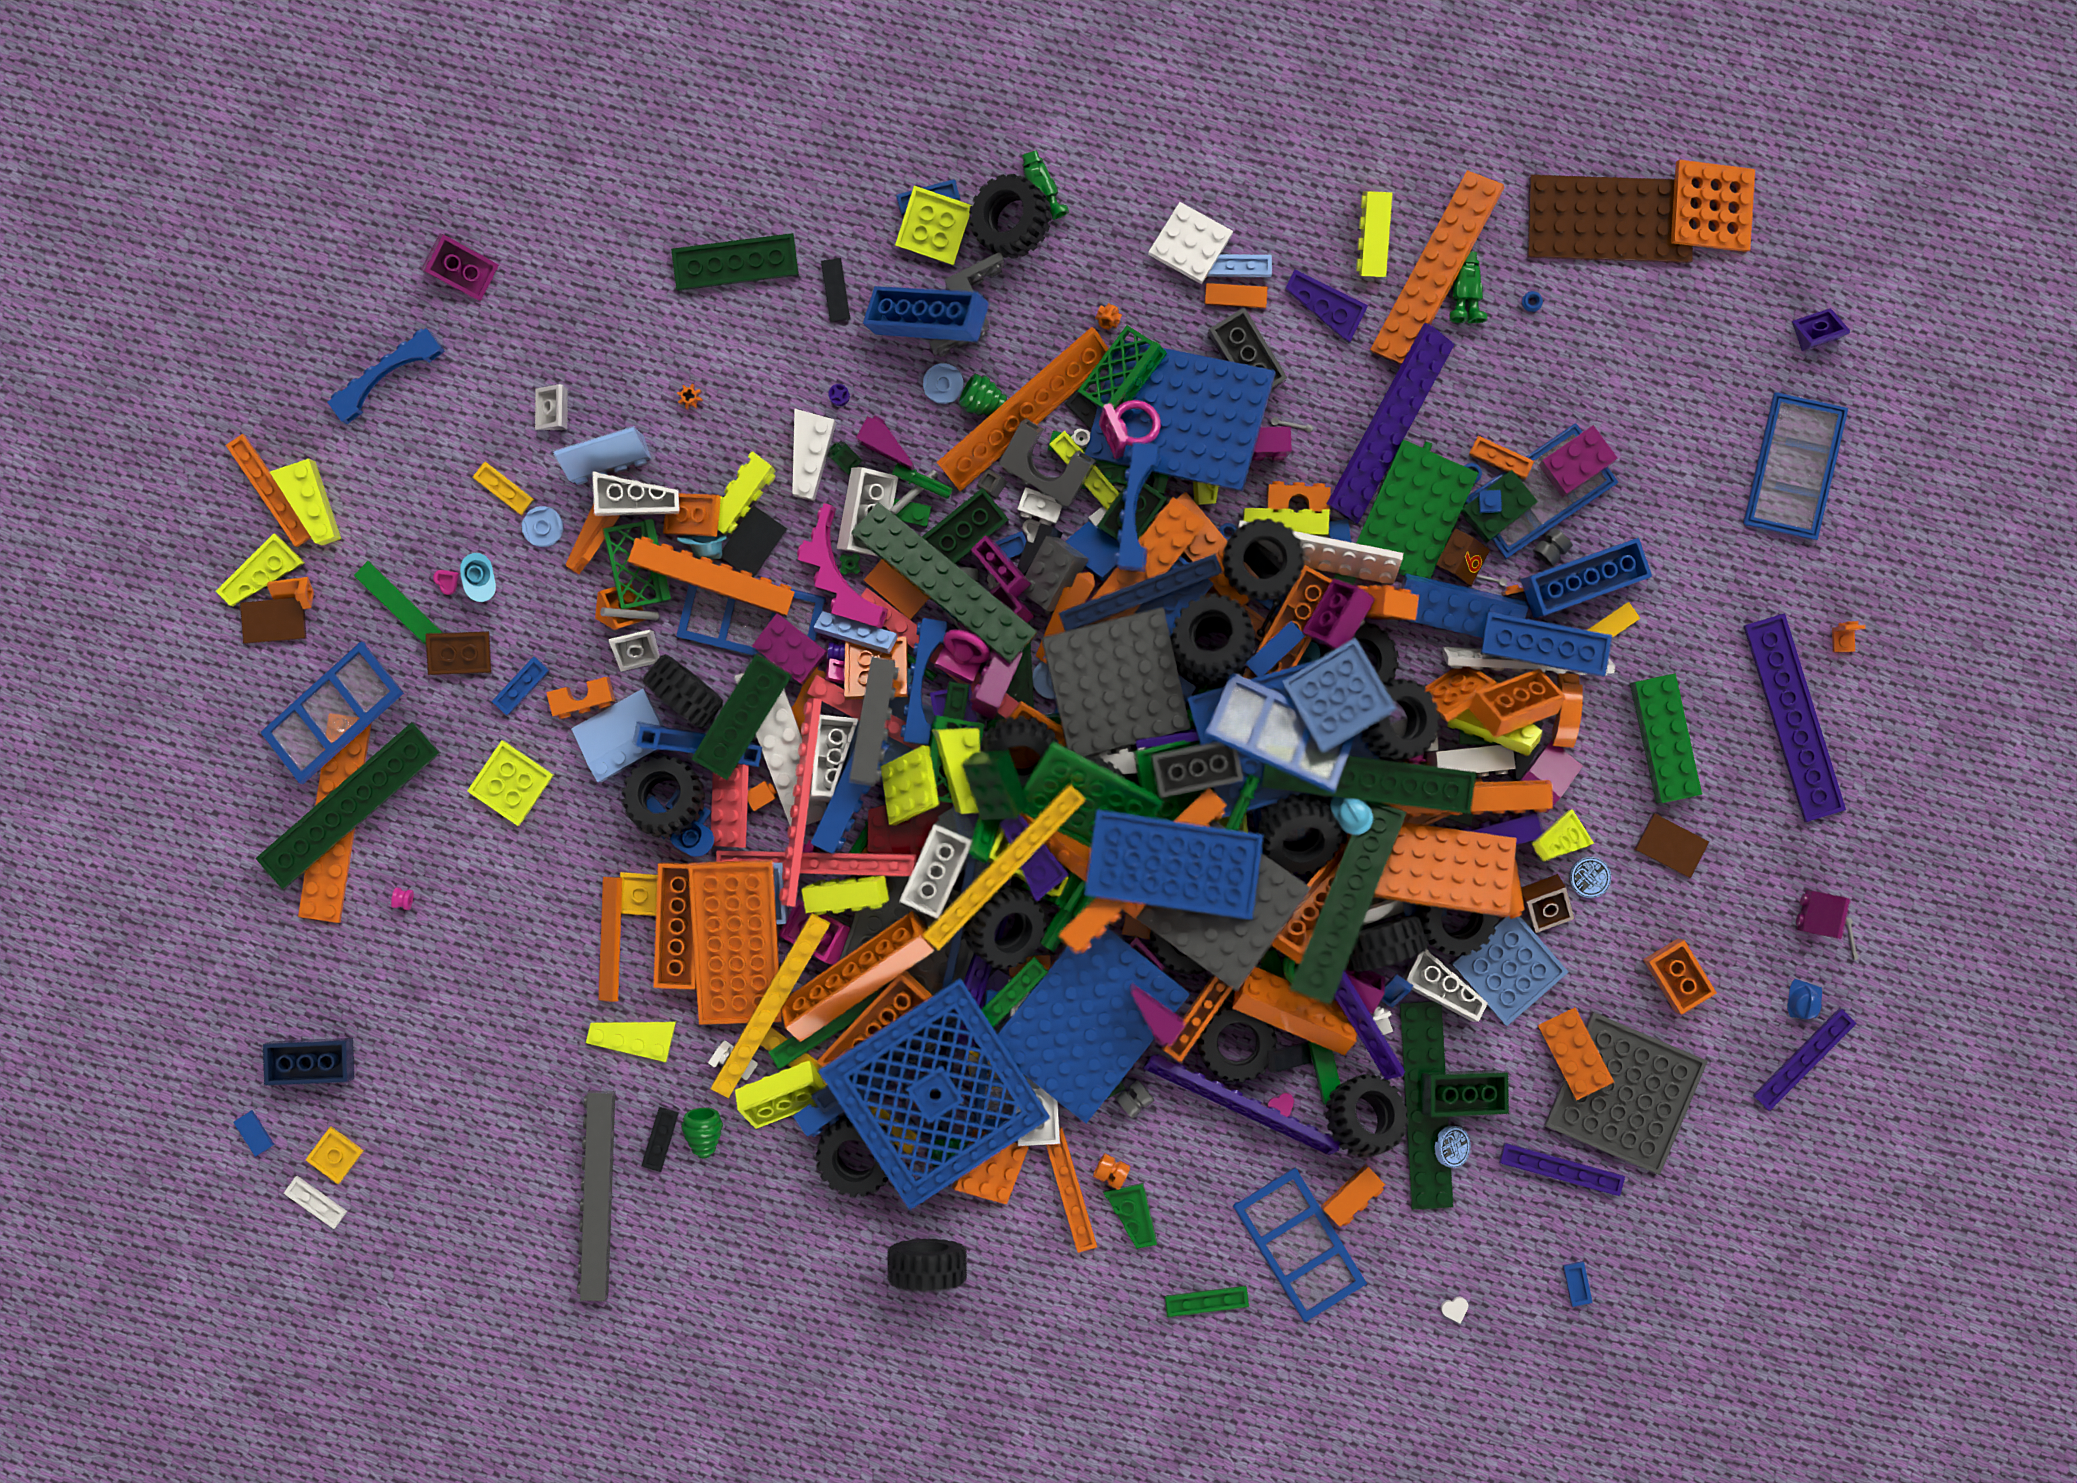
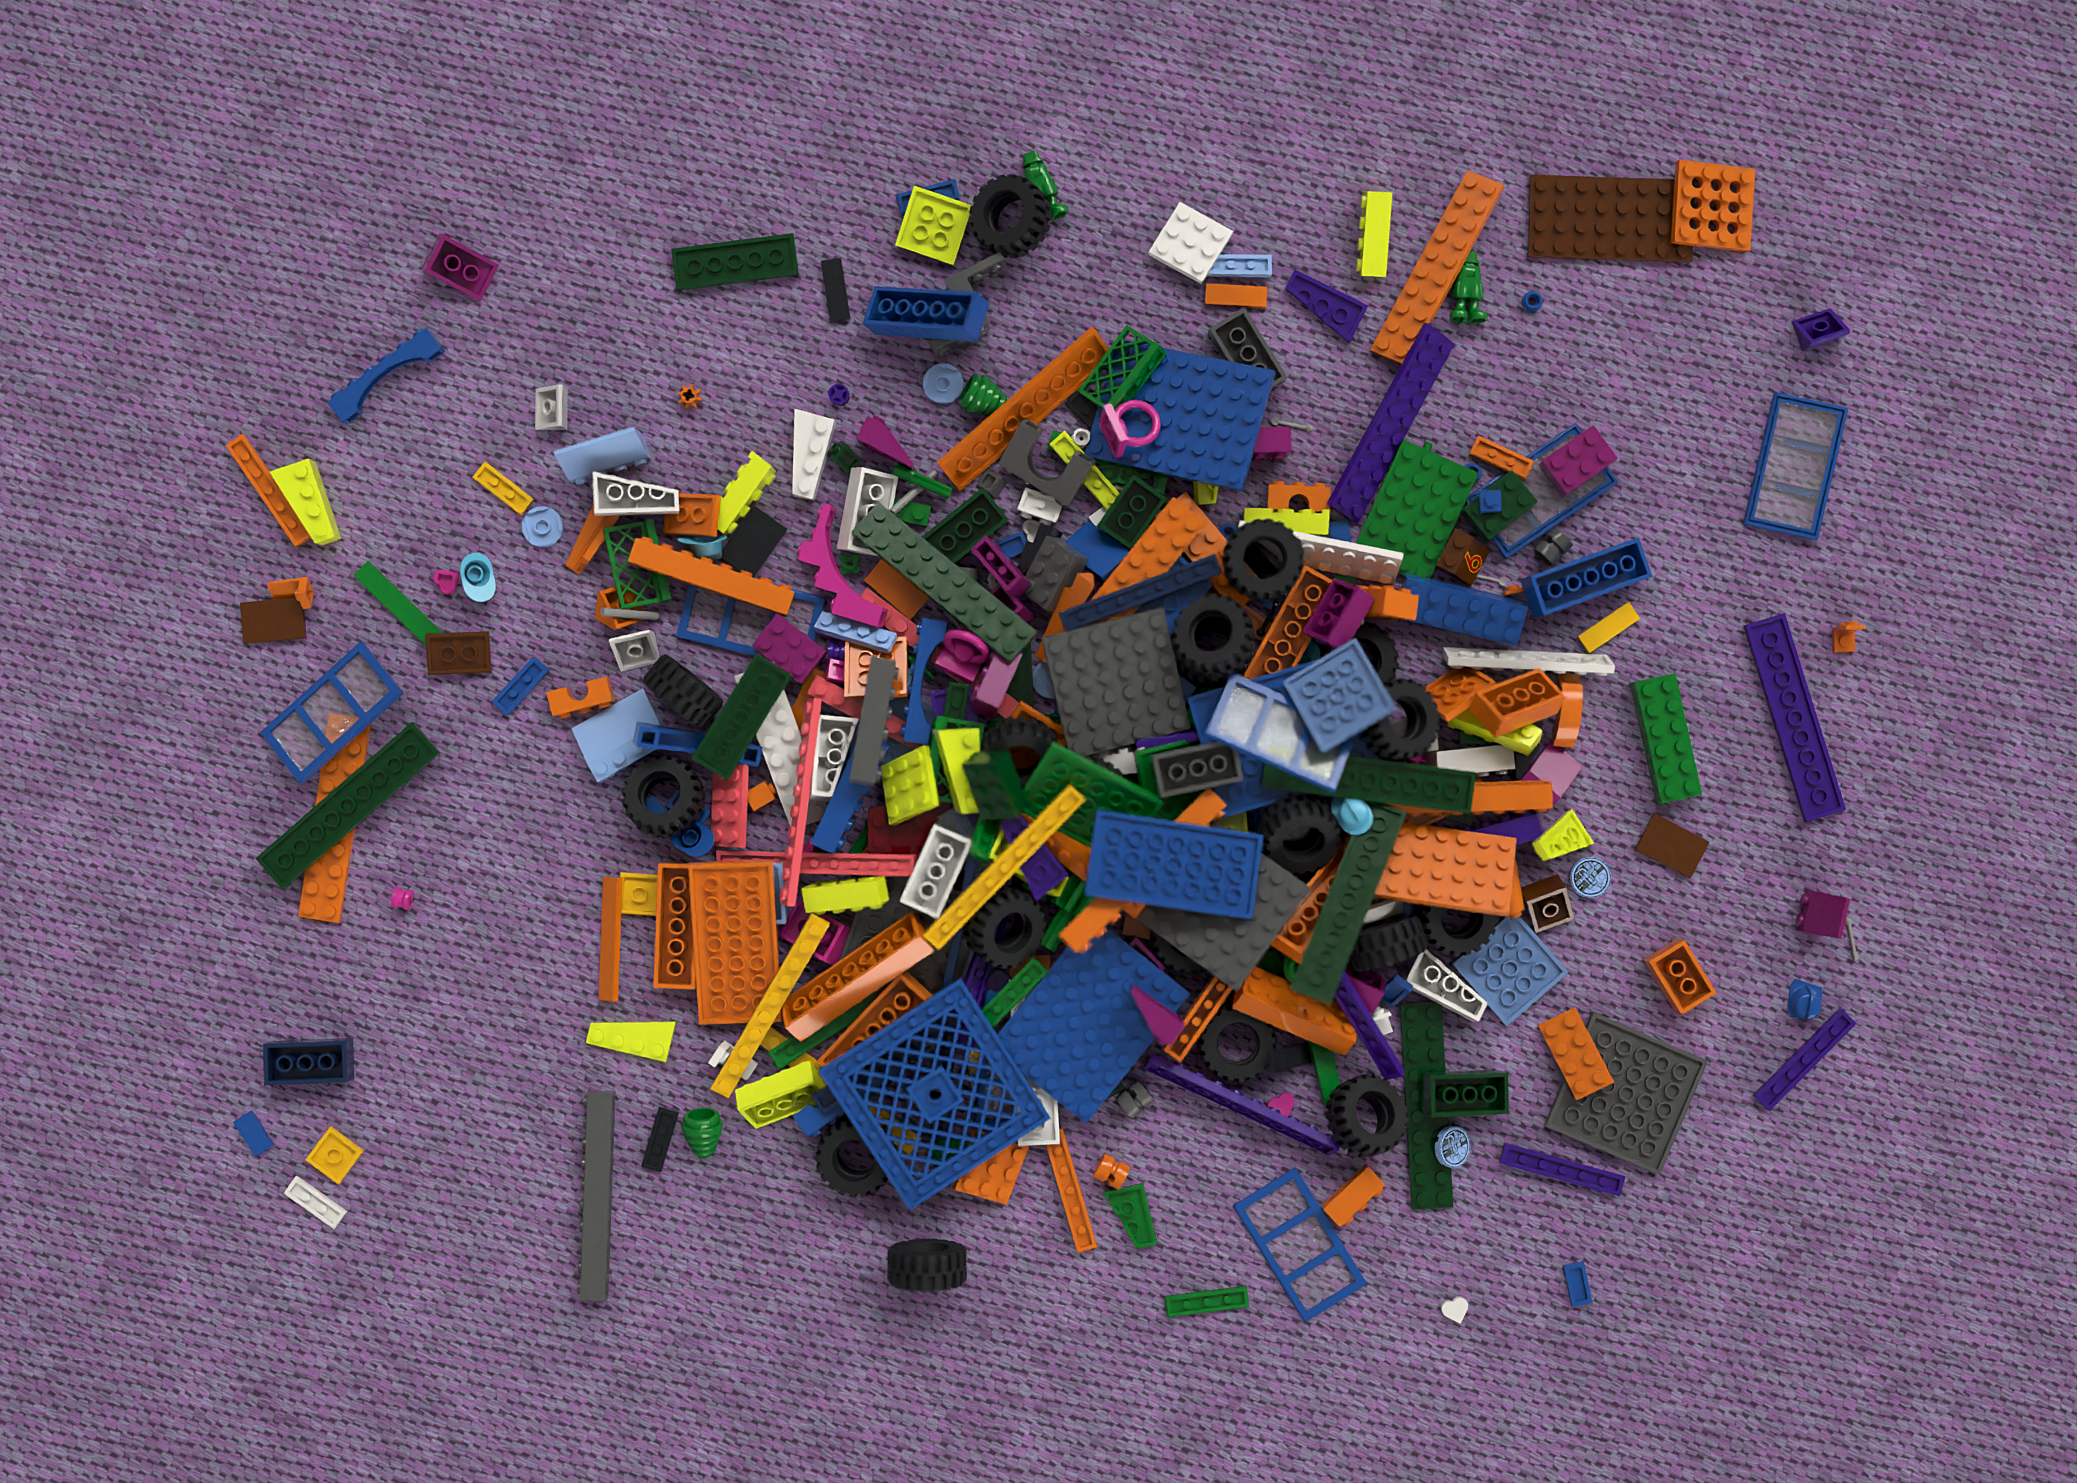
(266, 564): neon yellow wing -> none
(510, 783): neon yellow plate -> none
(1108, 316): orange gear -> none
(1143, 460): blue arch -> none
(1243, 802): green axle -> none
(1275, 649): blue tile -> none
(1546, 644): blue plate -> none

